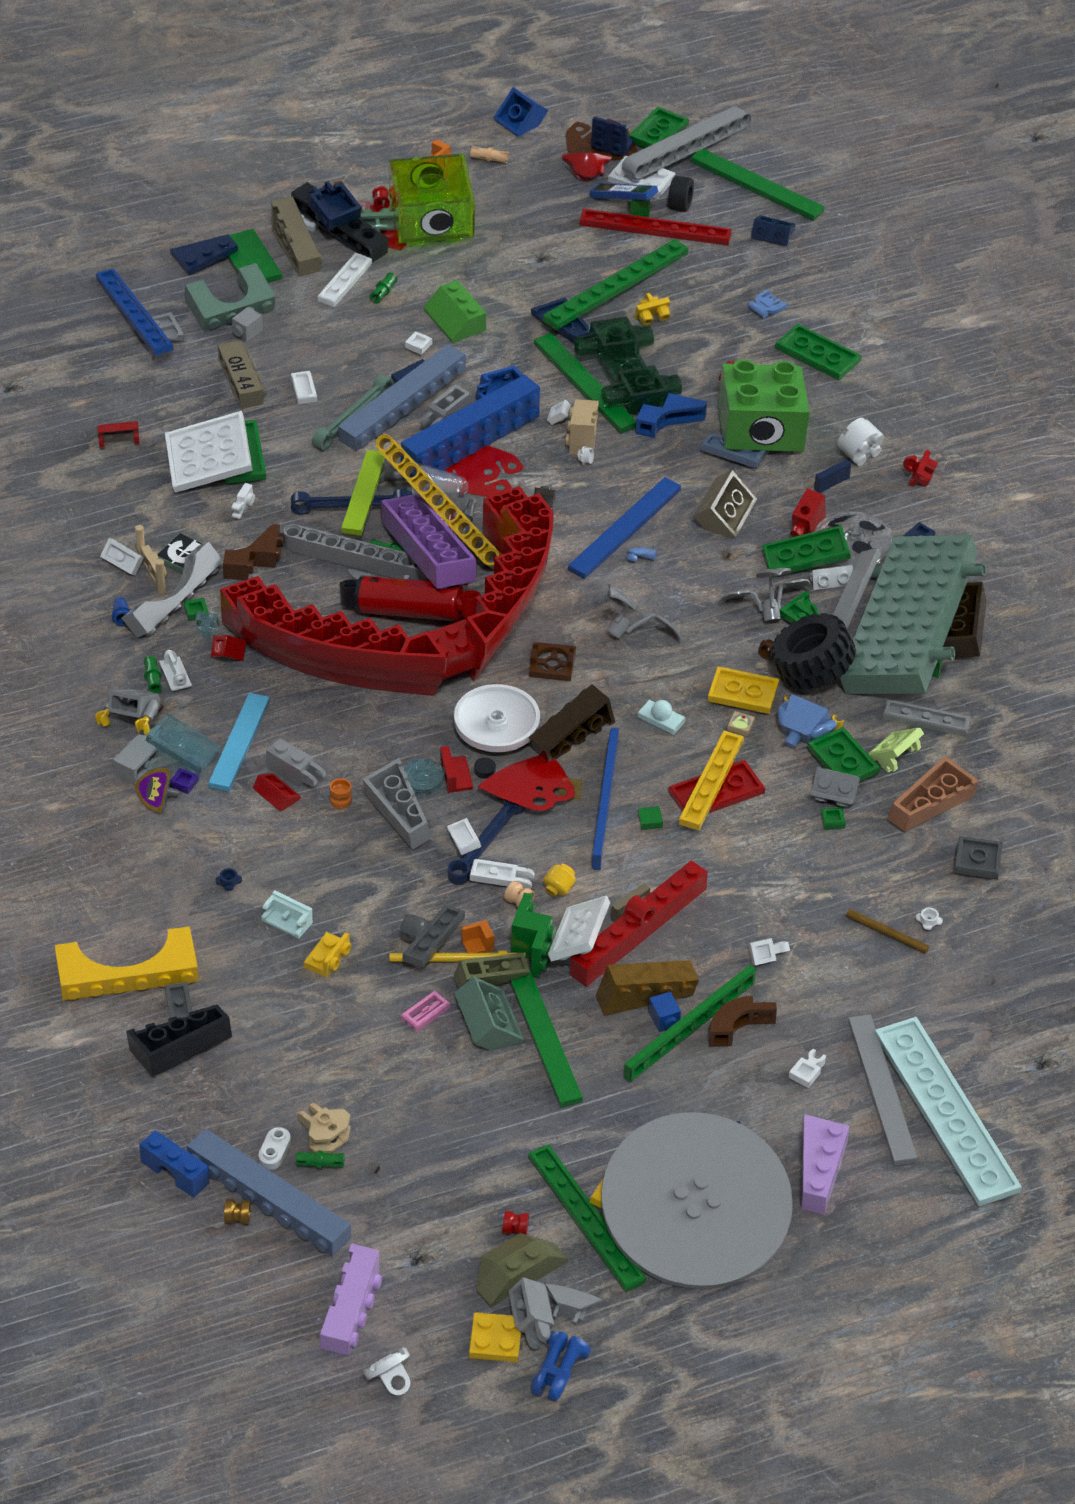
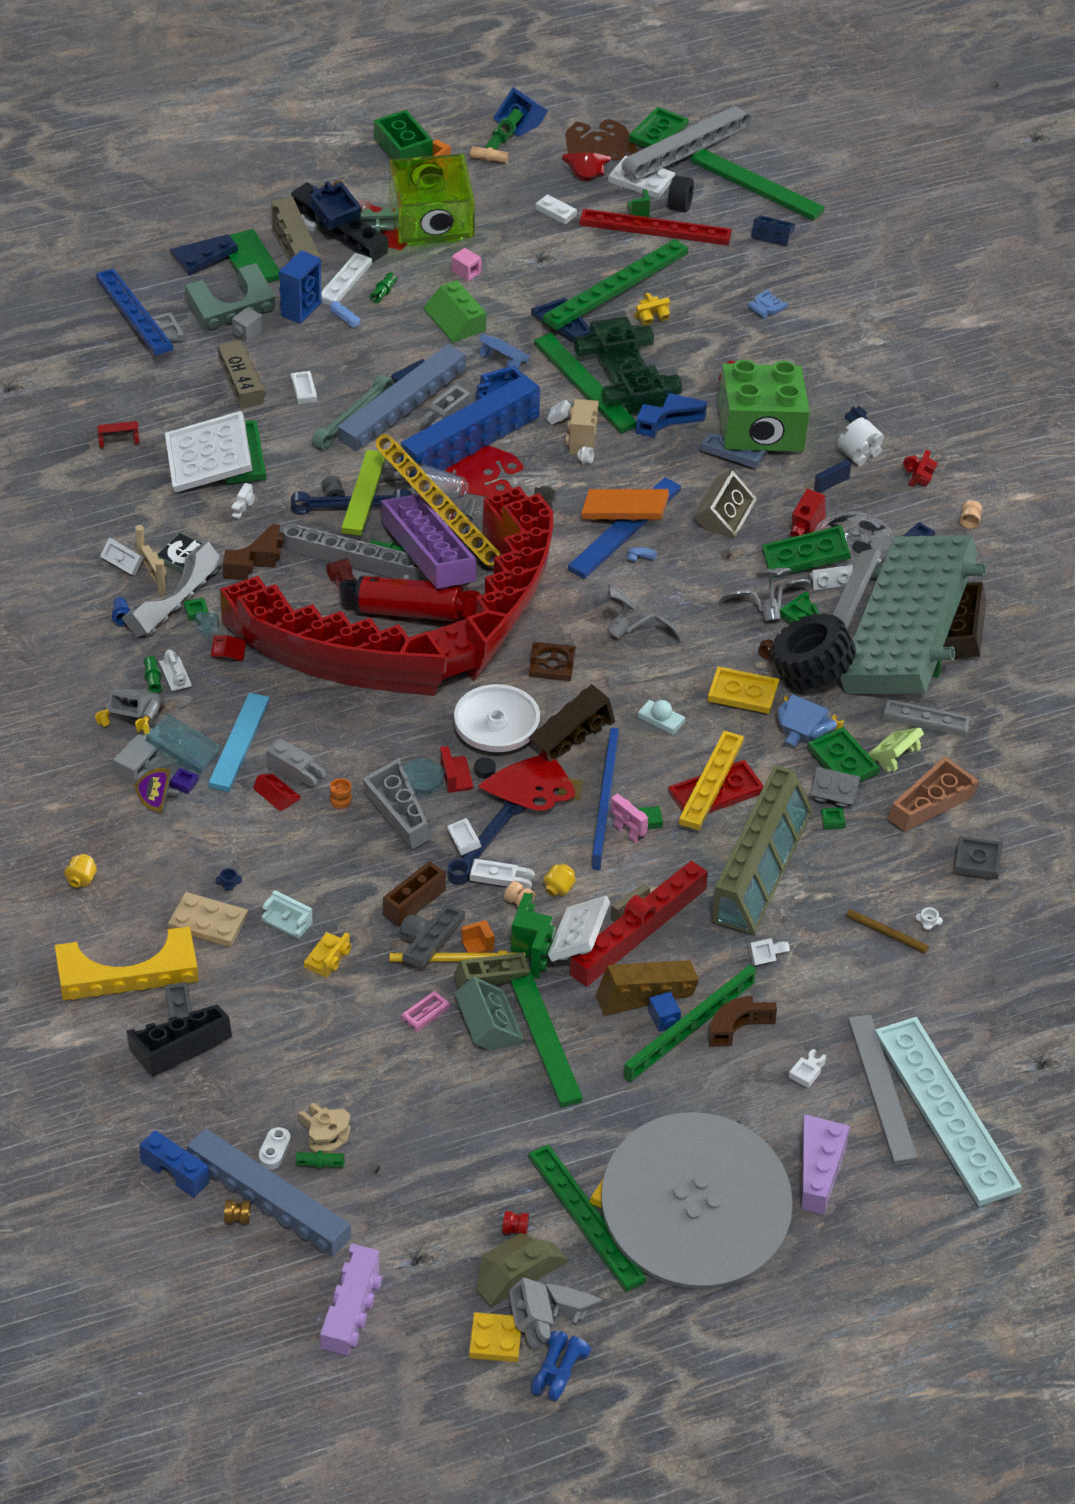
(80, 870): none -> yellow head
(209, 919): none -> tan plate
(300, 287): none -> blue brick
(332, 487): none -> dark grey wheel
(339, 571): none -> clear red piece
(345, 314): none -> light blue axle
(383, 194): red bush -> none
(388, 1368): white tile -> none
(402, 136): none -> green brick
(414, 893): none -> reddish brown brick
(418, 343): white plate -> none
(466, 264): none -> bright pink brick
(491, 343): none -> medium blue piece
(506, 123): none -> green axle
(556, 209): none -> white plate
(610, 137): dark blue bracket -> none
(623, 191): blue tile -> none
(625, 504): none -> orange tile
(627, 814): none -> bright pink plate
(741, 723): tan tile -> none
(762, 852): none -> olive window
(818, 352): green tile -> none
(855, 413): none -> dark blue plate
(971, 514): none -> light nougat wheel

